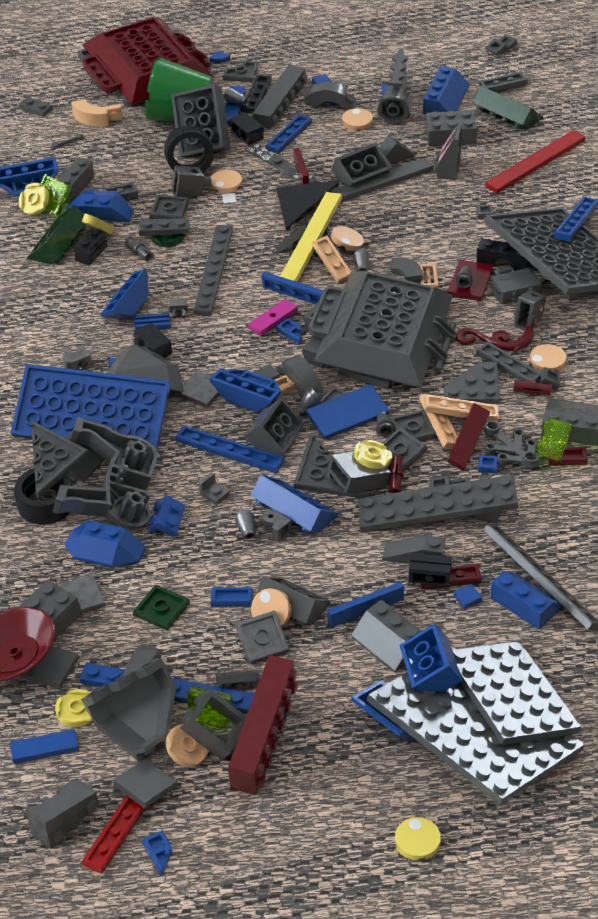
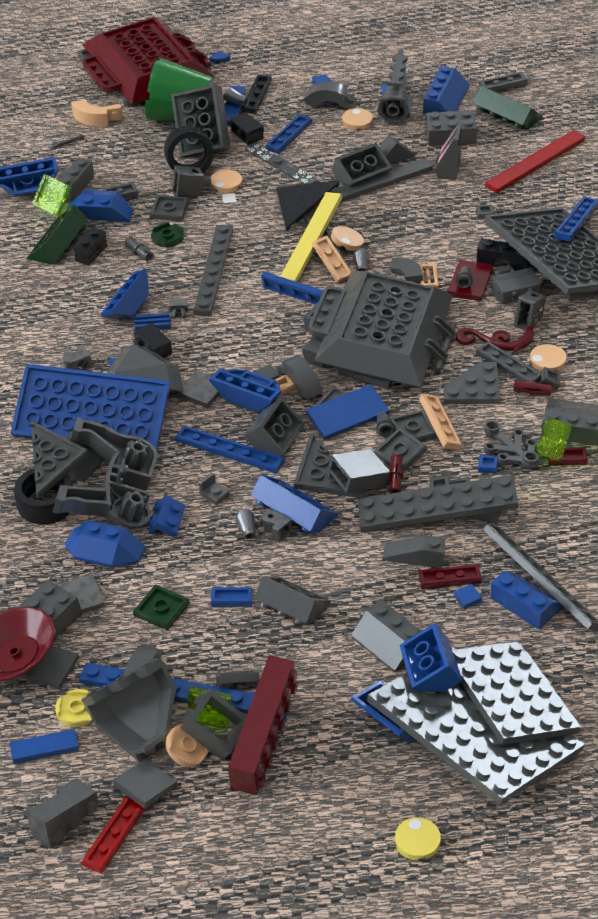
(34, 199): light yellow tile -> none
(35, 106): dark grey plate -> none
(97, 223): light yellow beam -> none
(158, 850): blue tile -> none
(164, 227): dark grey plate -> none
(244, 72): dark grey tile -> none
(261, 636): flat silver tile -> none
(271, 600): light nougat tile -> none
(272, 317): dark pink tile -> none
(280, 96): dark grey brick -> none
(287, 243): dark grey plate -> none
(290, 329): blue tile -> none
(300, 166): dark red tile -> none
(310, 399): flat silver cone -> none
(357, 607): blue tile -> none
(372, 454): light yellow tile -> none
(430, 569): black brick -> none
(456, 407): light nougat tile -> none
(468, 436): dark red tile -> none
(501, 45): dark grey slope -> none

